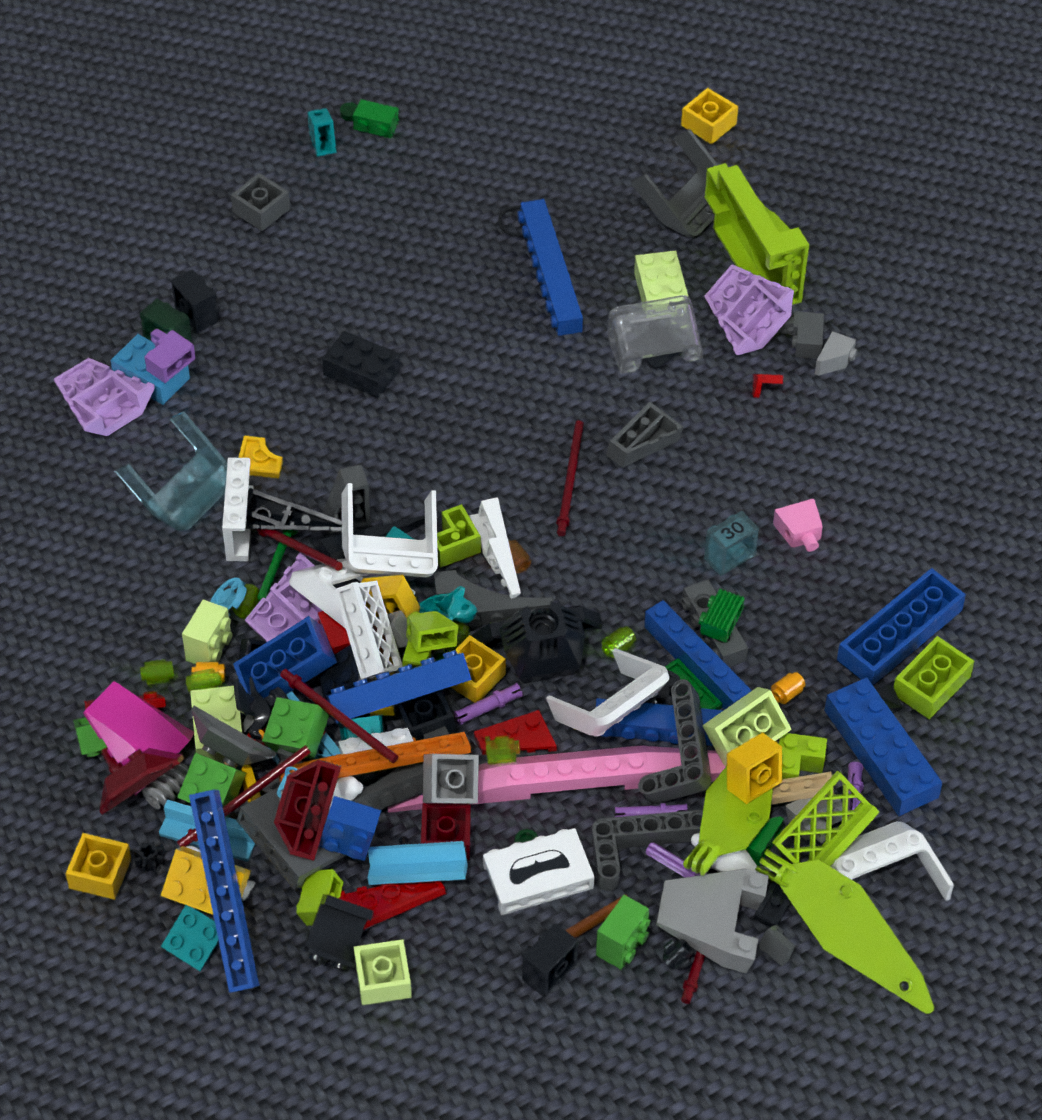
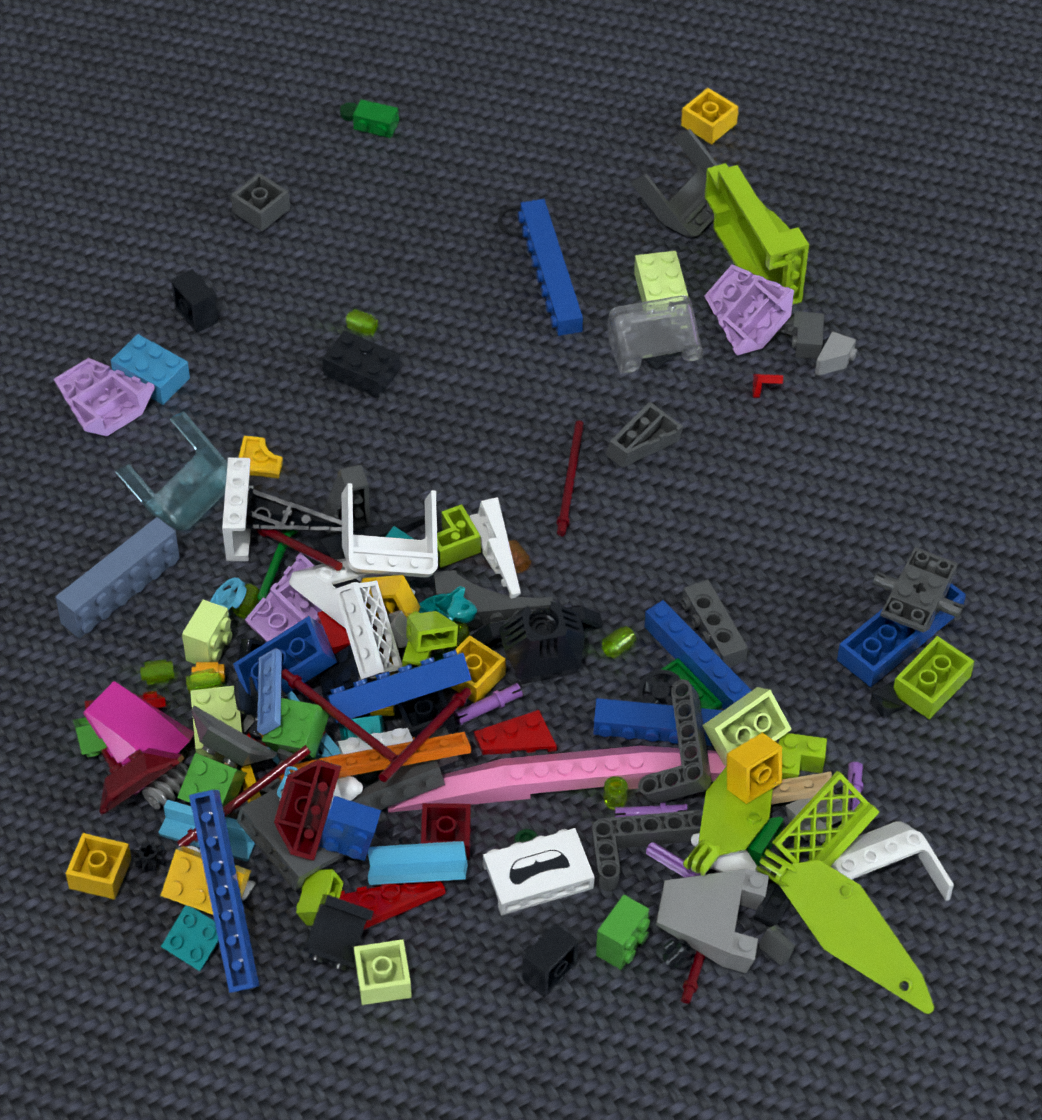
(117, 577): none -> sand blue brick
(165, 318): clear green brick -> none
(169, 356): medium lavender hinge -> none
(269, 691): none -> medium blue tile
(320, 125): teal torso -> none
(361, 322): none -> clear neon green brick
(450, 778): light grey brick -> none
(458, 700): none -> dark red bar
(501, 749): clear neon green brick -> none
(592, 920): dark orange piece -> none
(615, 792): none -> clear neon green brick
(648, 682): white windscreen -> none
(722, 615): green brick -> none
(731, 543): clear light blue brick -> none
(788, 687): light orange brick -> none
(799, 524): bright pink torso -> none
(883, 746): blue brick -> none
(919, 591): none -> dark grey slope

